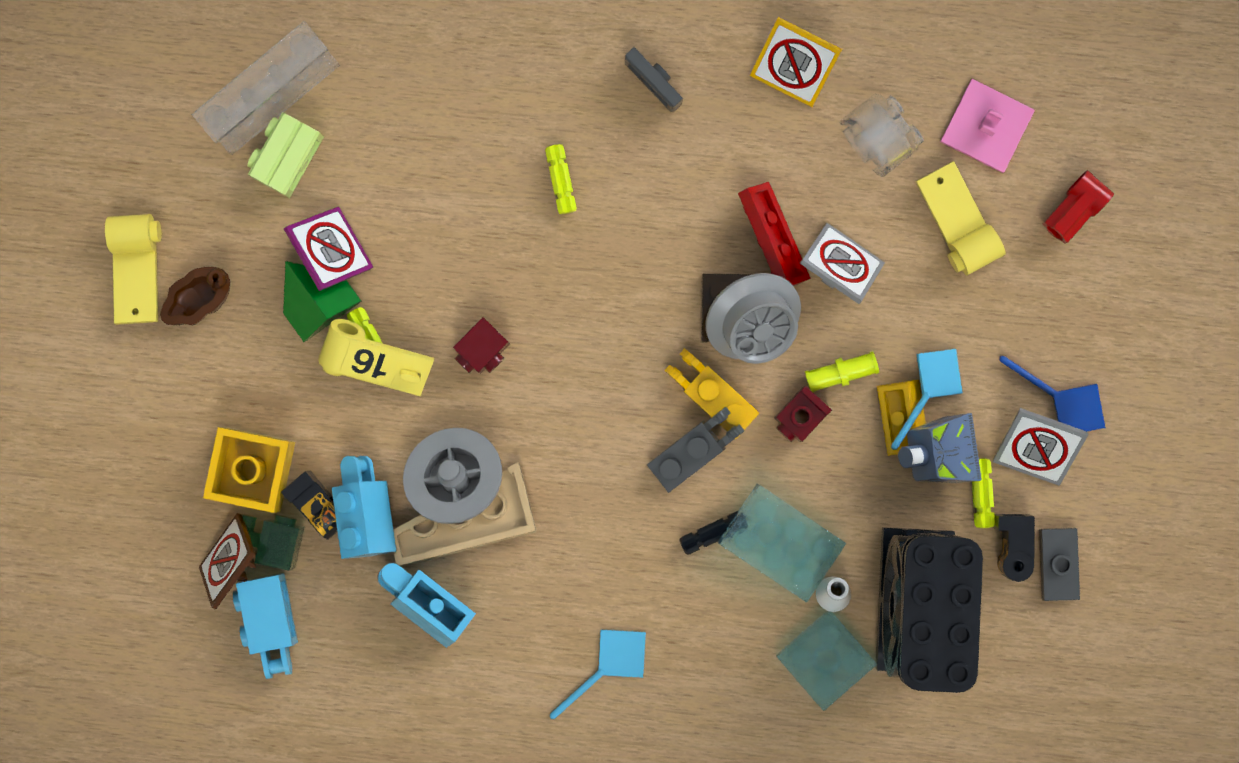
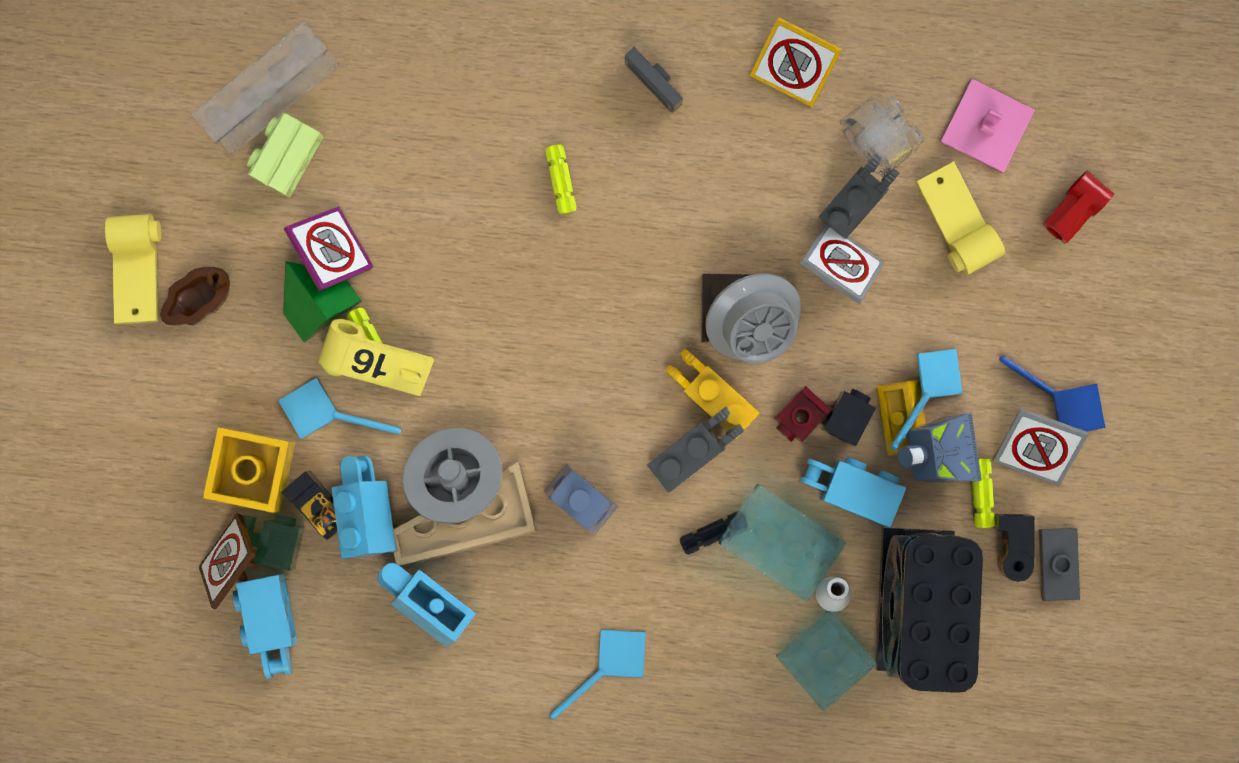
(311, 409): none -> medium azure piece
(481, 348): dark red brick -> none
(580, 499): none -> sand blue torso
(773, 233): red plate -> none
(842, 372): neon yellow pin -> none
(849, 417): none -> black brick
(857, 198): none -> dark grey hinge
(857, 490): none -> medium azure brick

